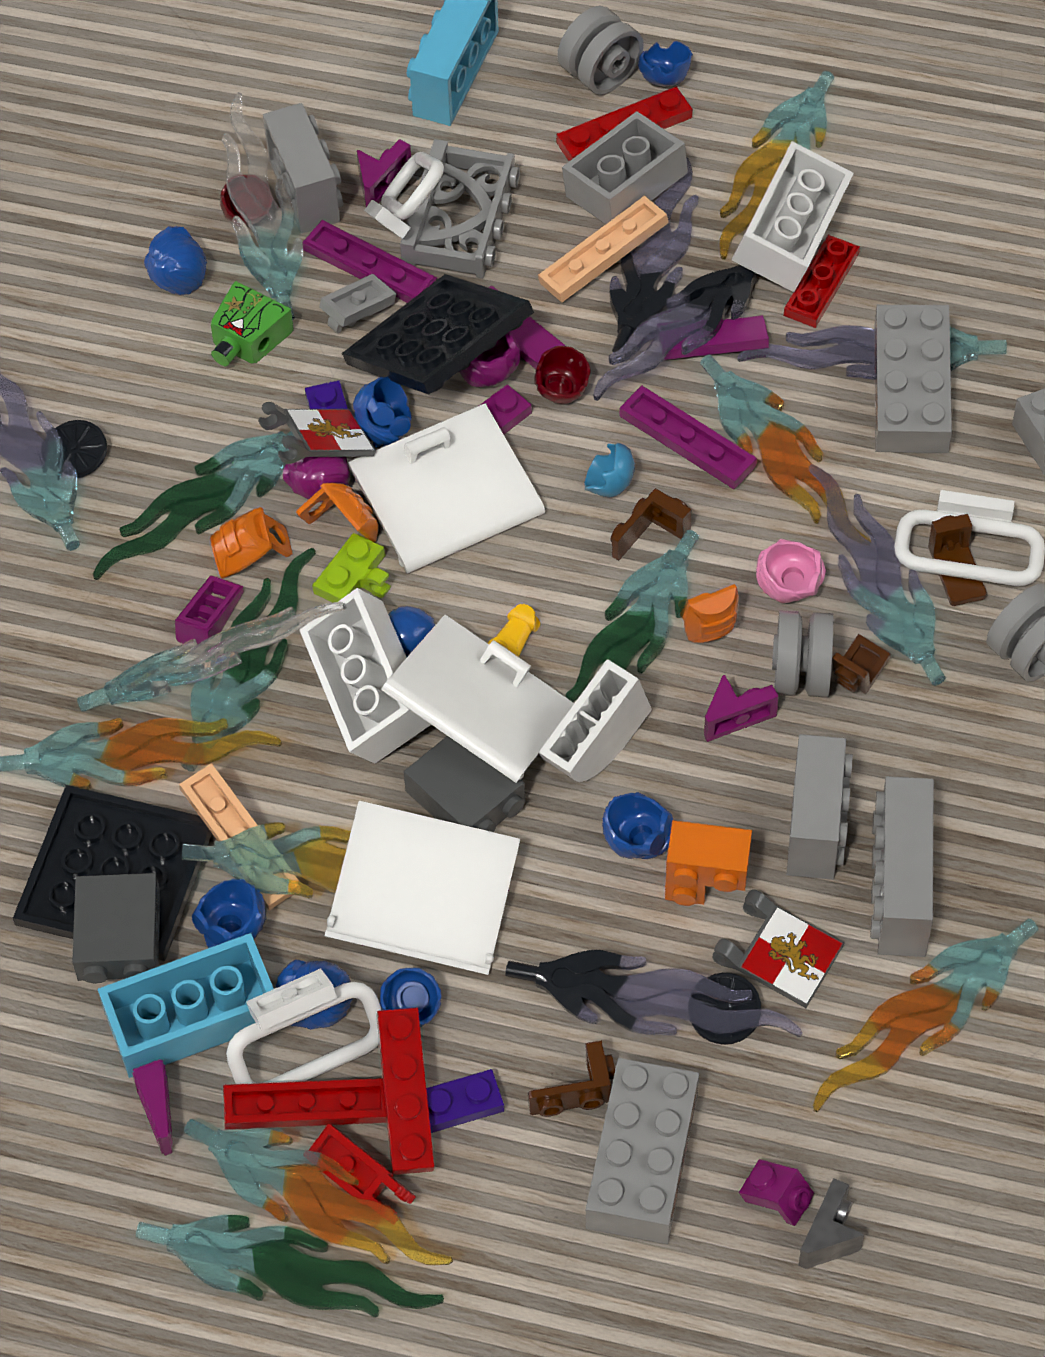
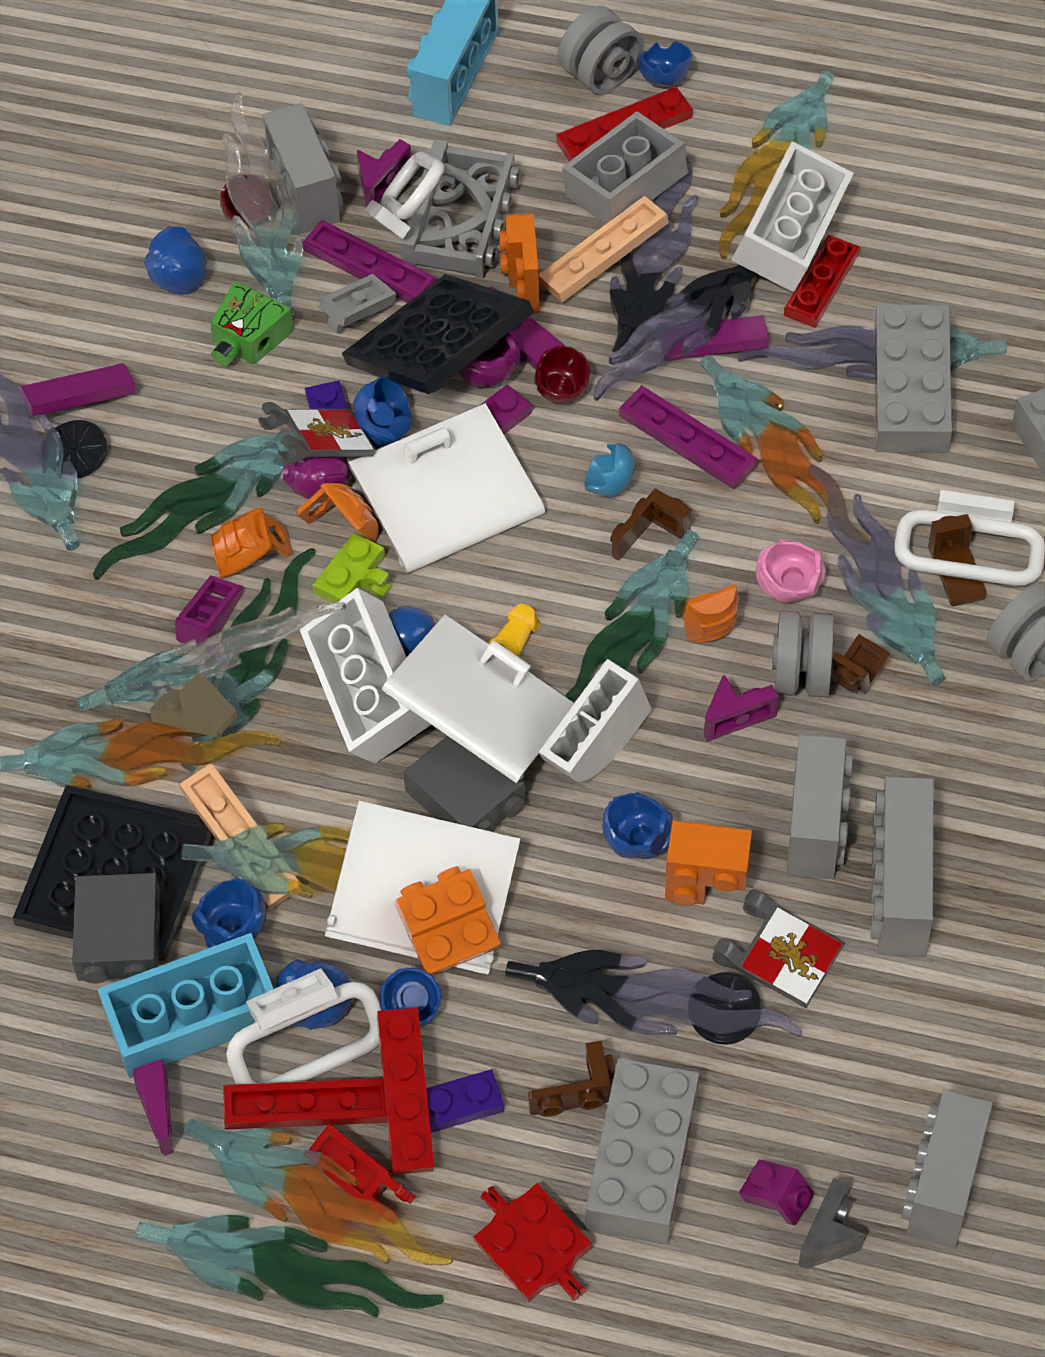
(78, 389): none -> magenta tile
(195, 708): none -> dark tan slope
(447, 921): none -> orange plate
(521, 257): none -> orange plate
(533, 1242): none -> red plate
(922, 1009): piece -> none
(946, 1167): none -> light grey brick

